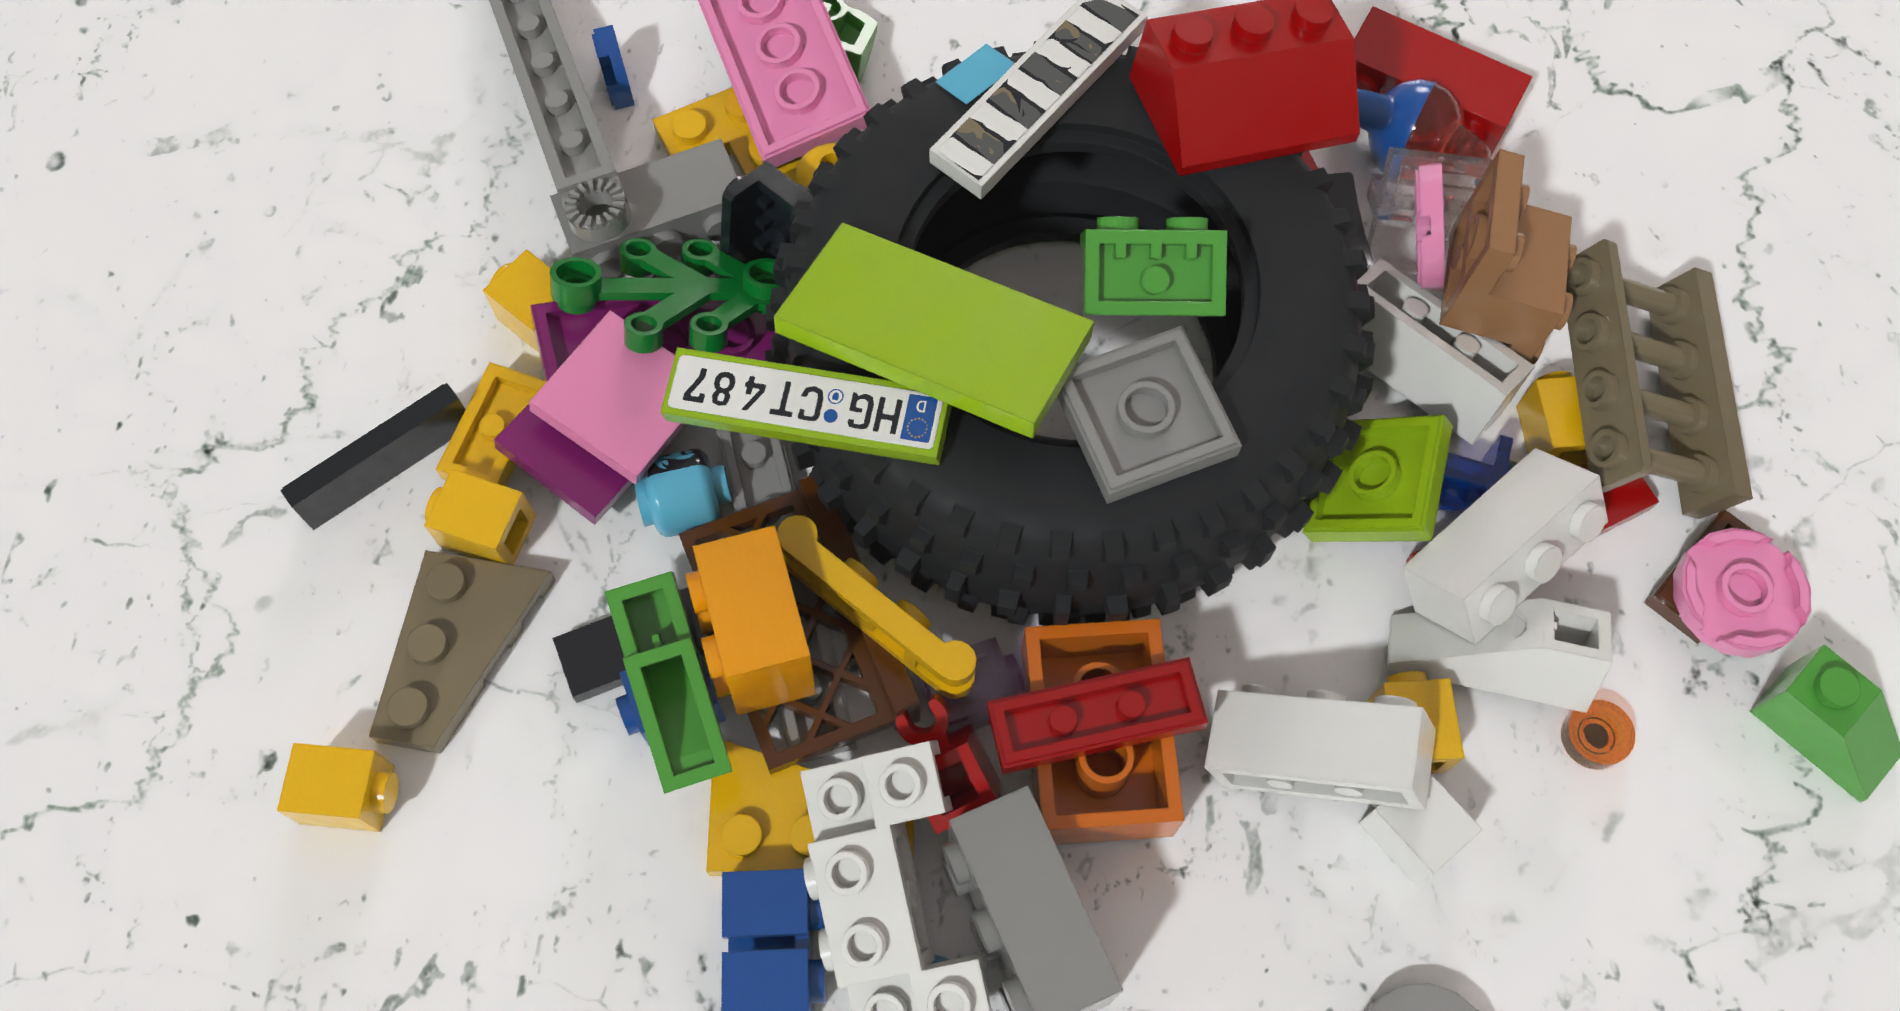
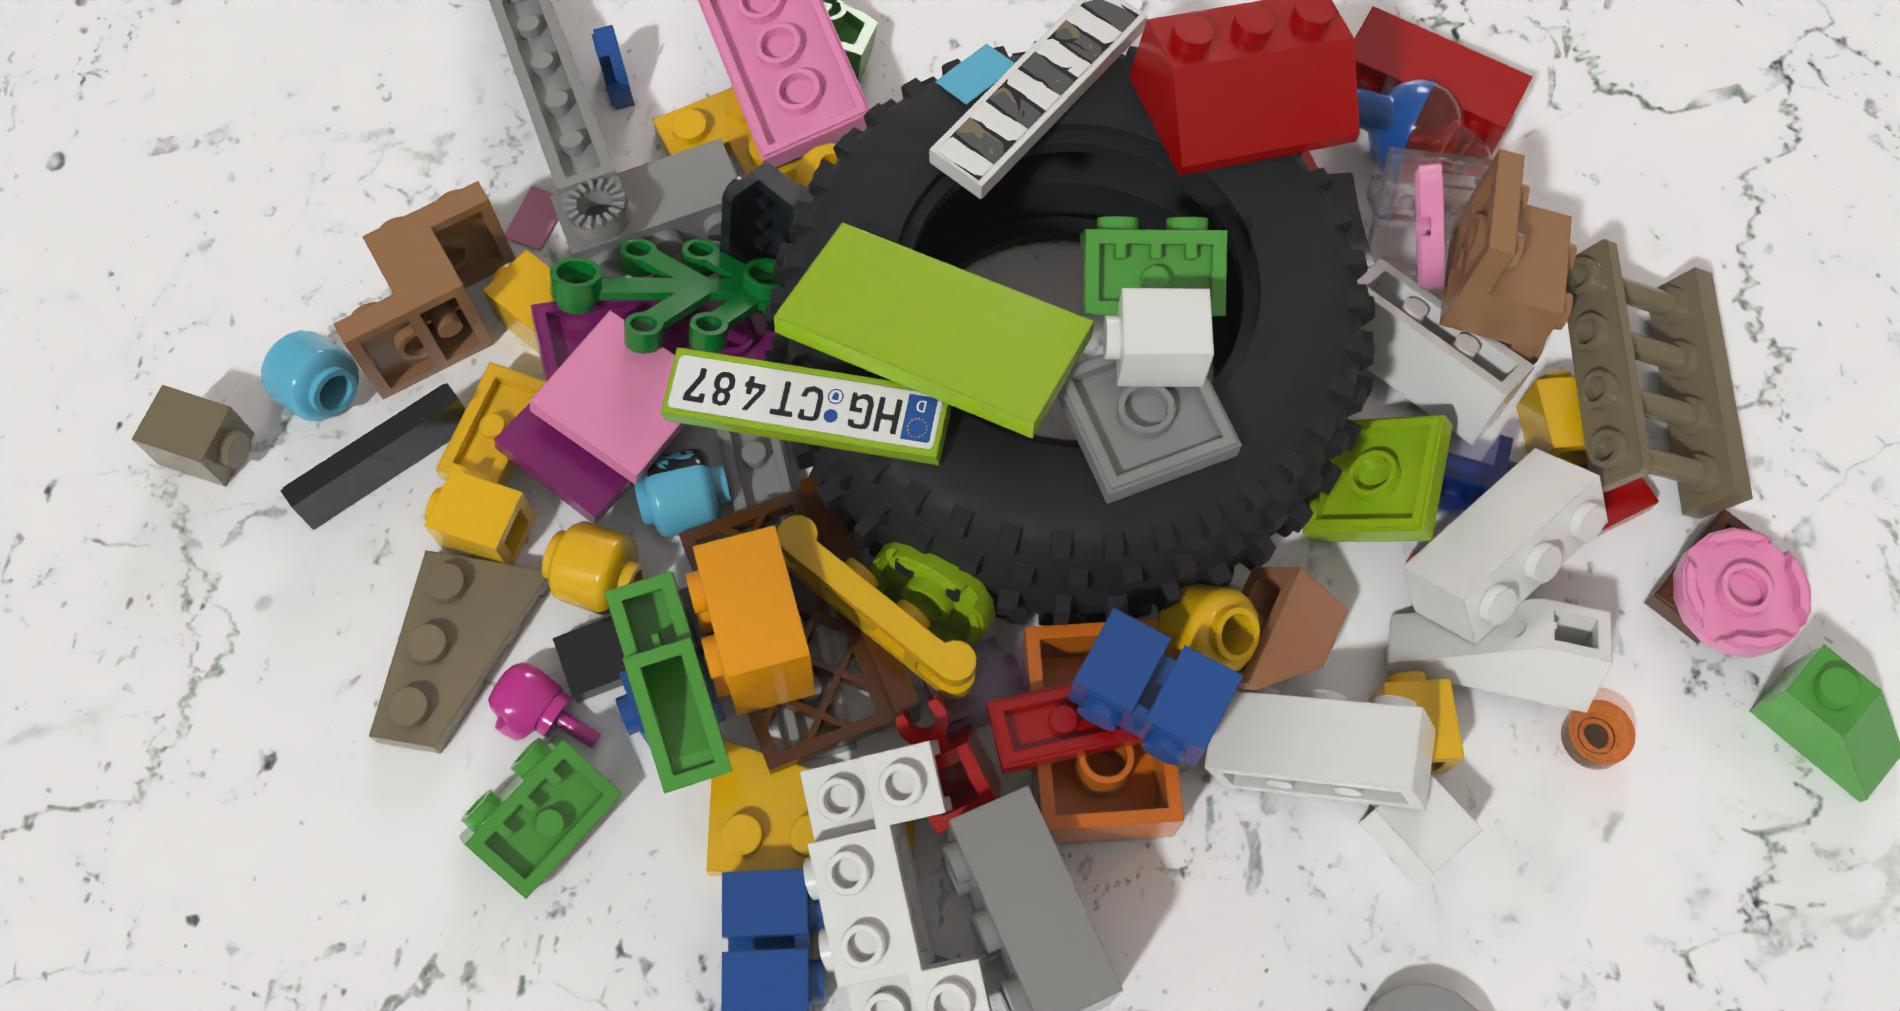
(194, 435): none -> dark tan brick
(310, 375): none -> medium azure head
(338, 787): yellow brick -> none
(427, 266): none -> medium nougat bracket
(532, 701): none -> dark pink piece
(533, 219): none -> bright pink sticker
(537, 813): none -> bright green bracket
(588, 563): none -> yellow head
(927, 591): none -> lime tile
(1150, 694): none -> blue piece
(1160, 337): none -> white brick
(1214, 623): none -> yellow head
(1295, 623): none -> nougat slope

